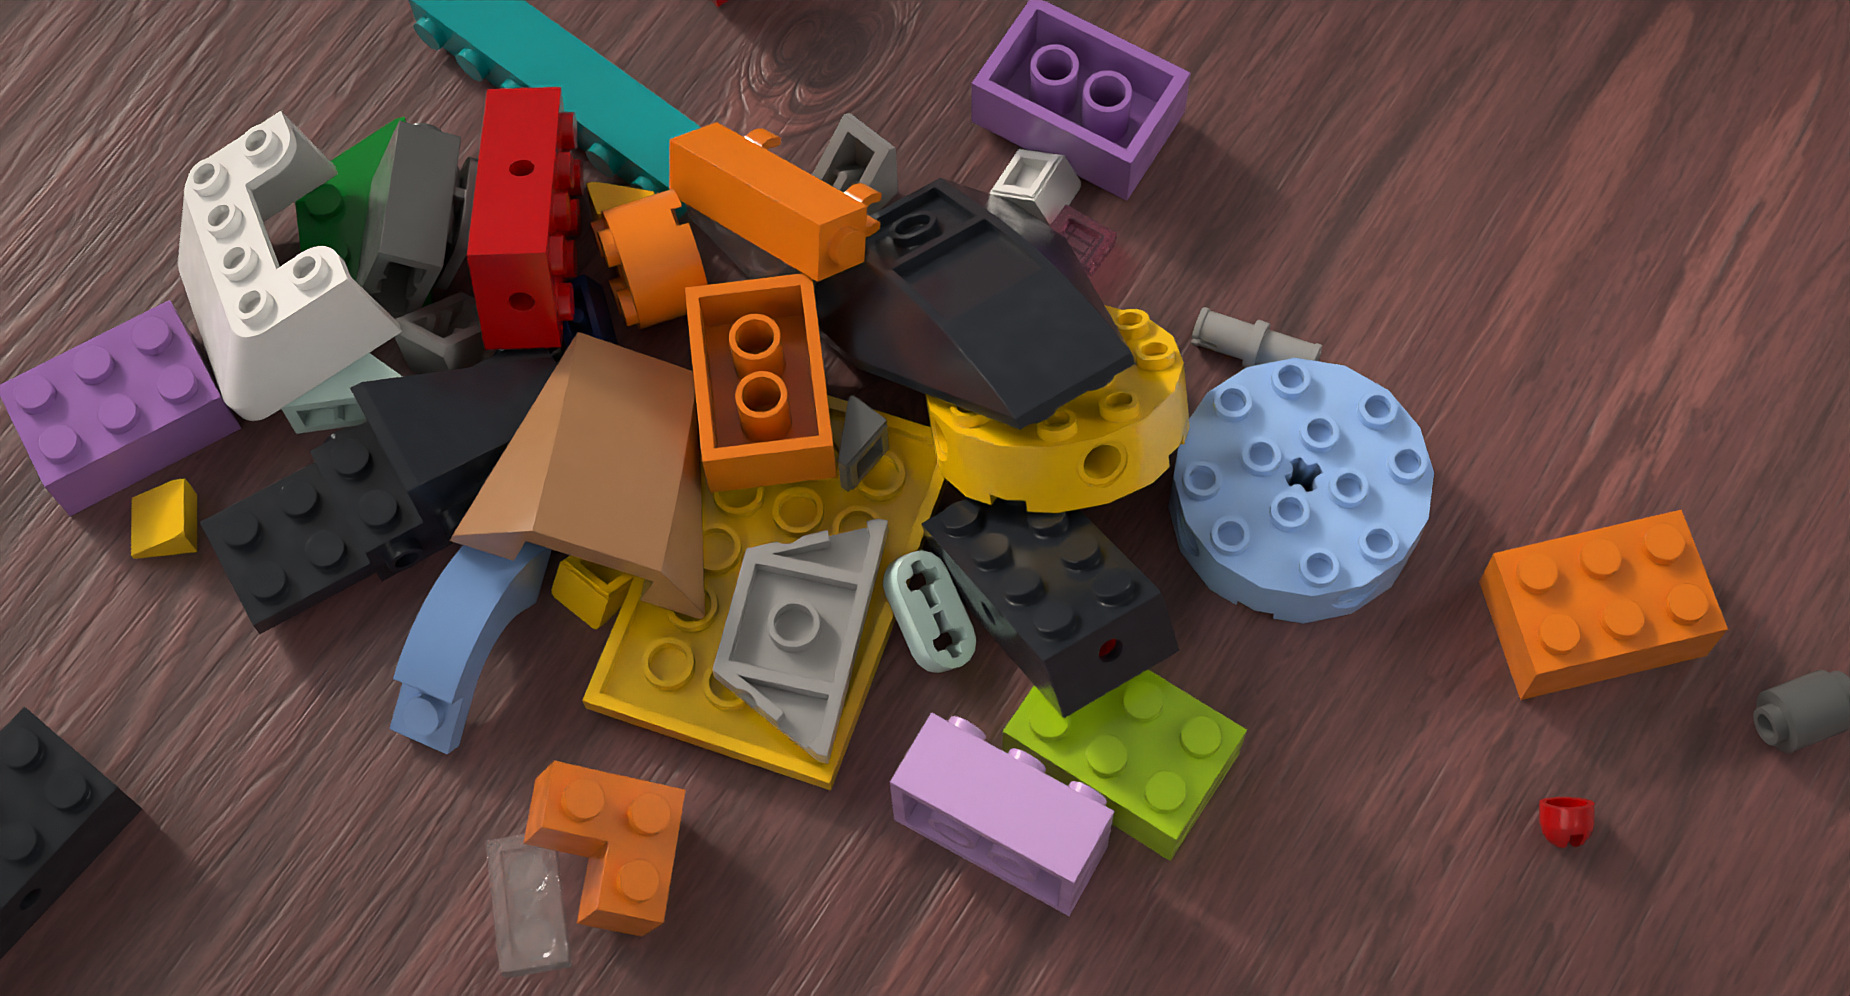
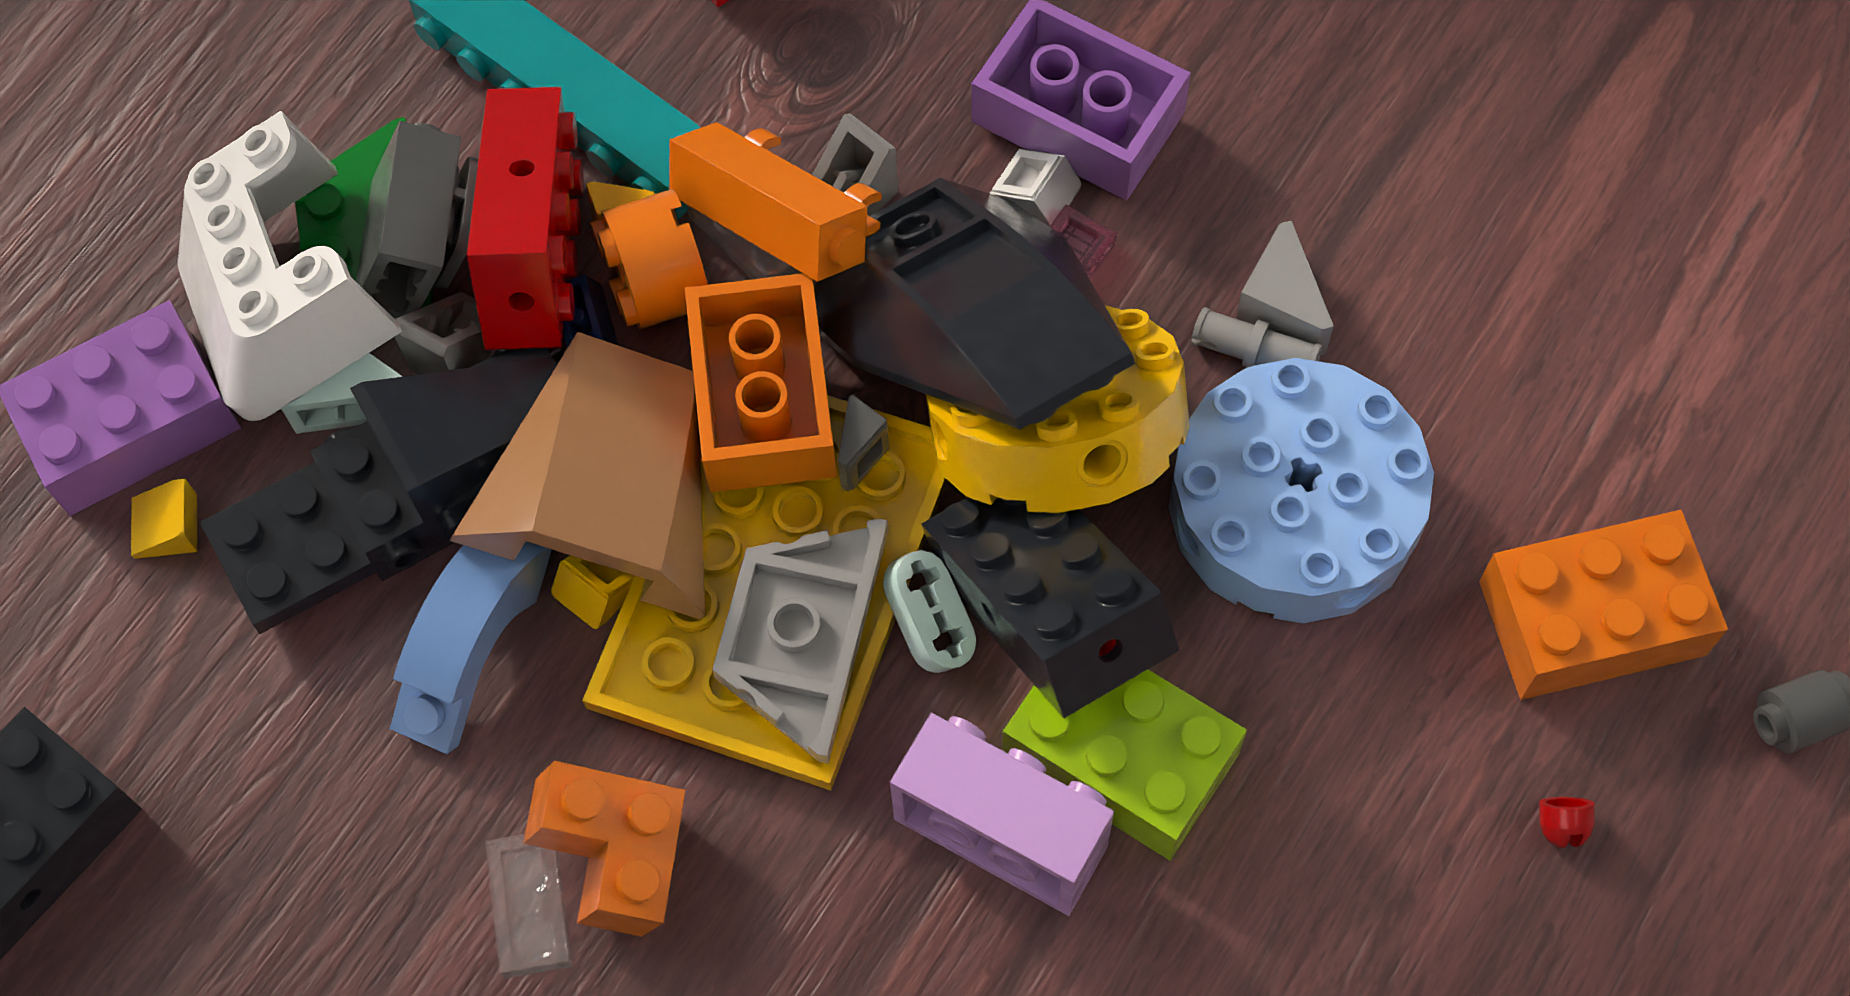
(1286, 292): none -> light grey slope

